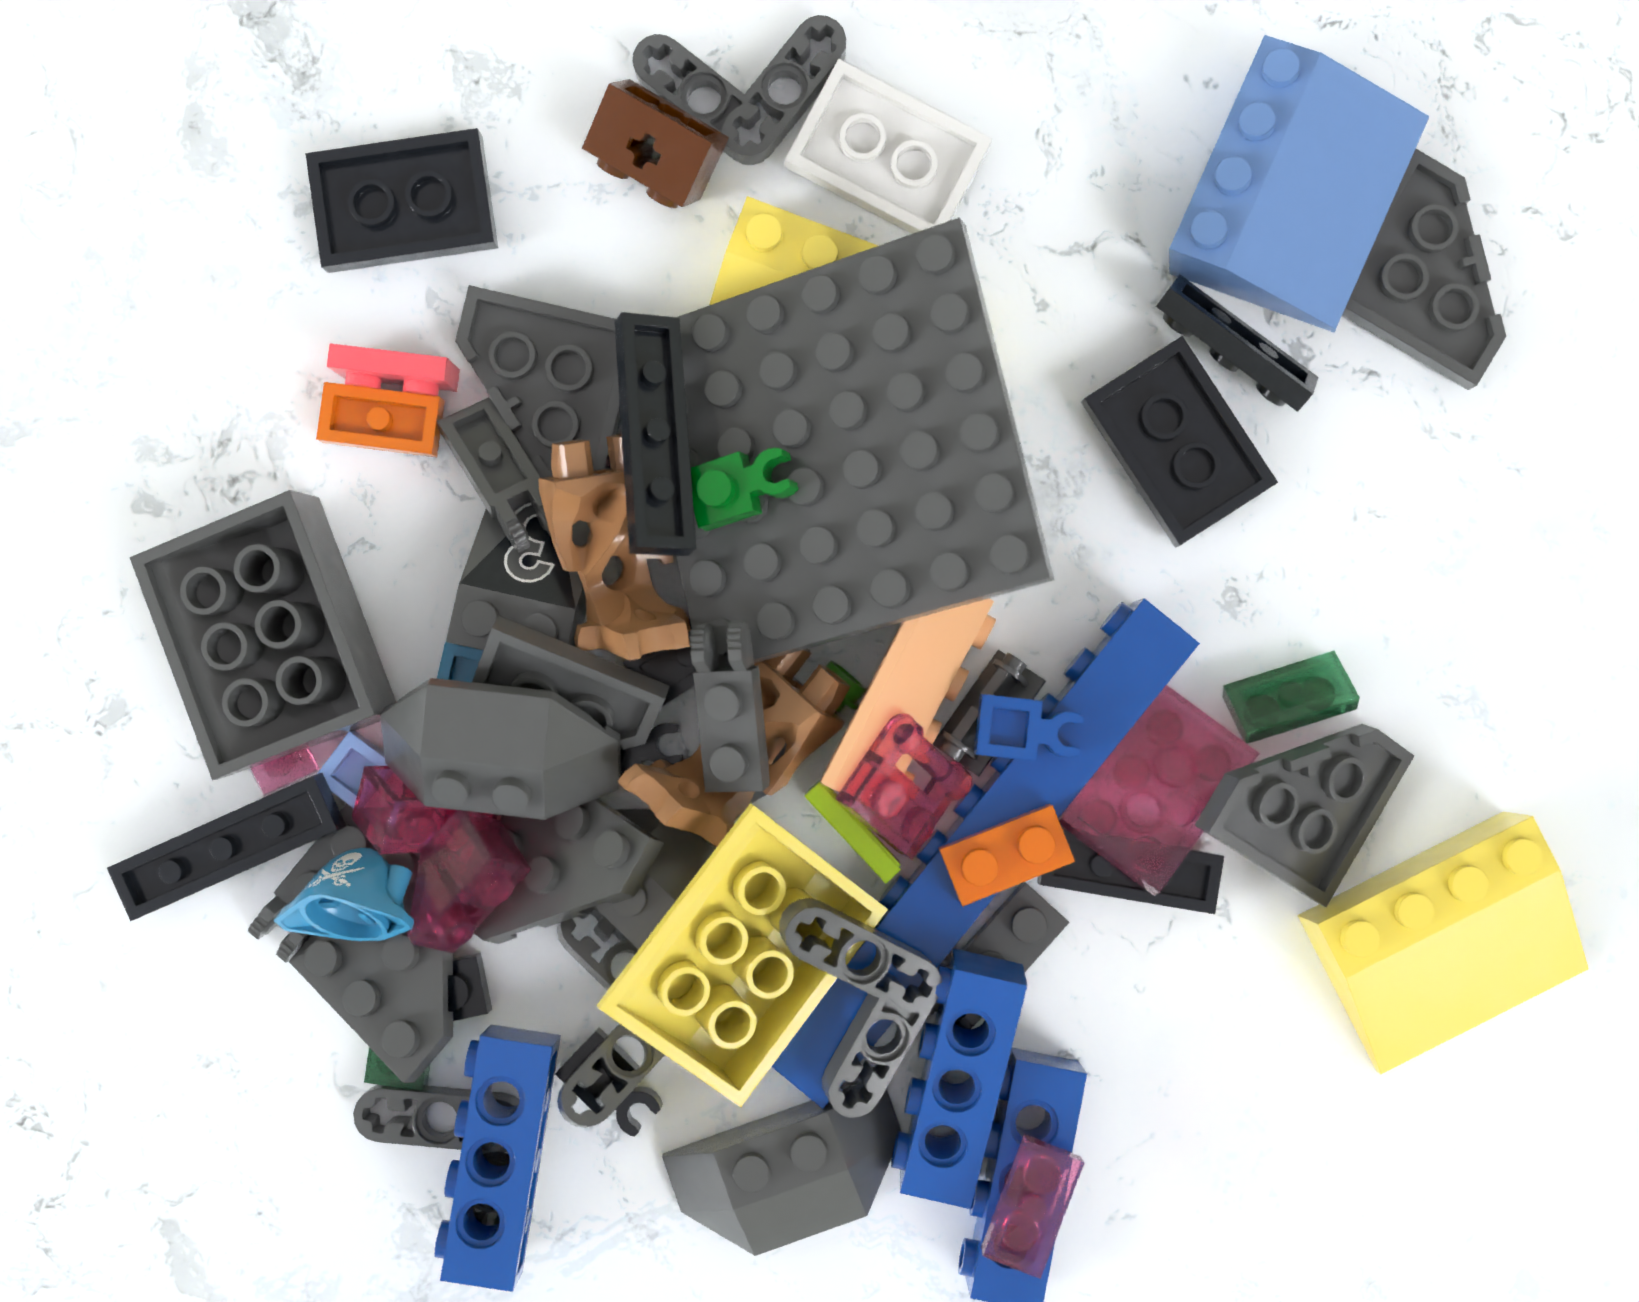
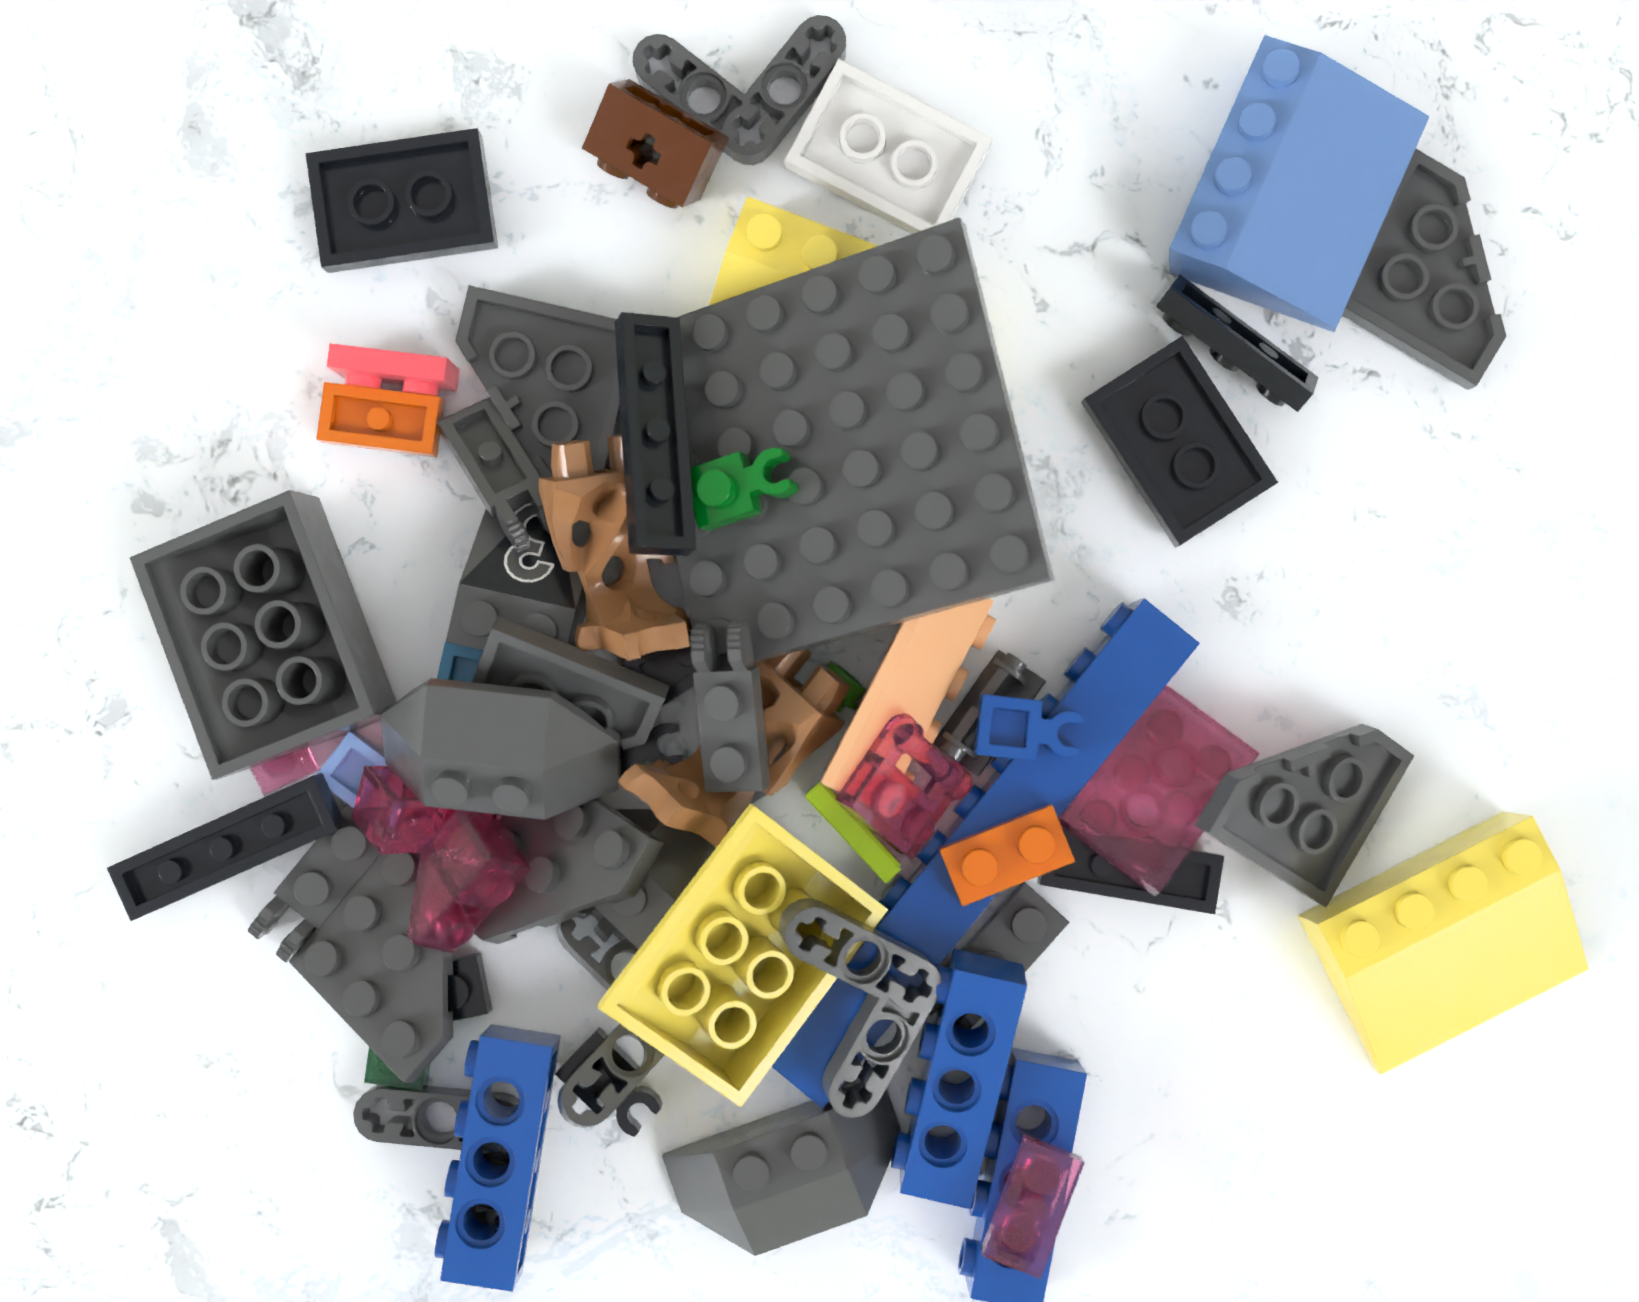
(351, 899): dark azure hat -> none
(1290, 697): clear green plate -> none

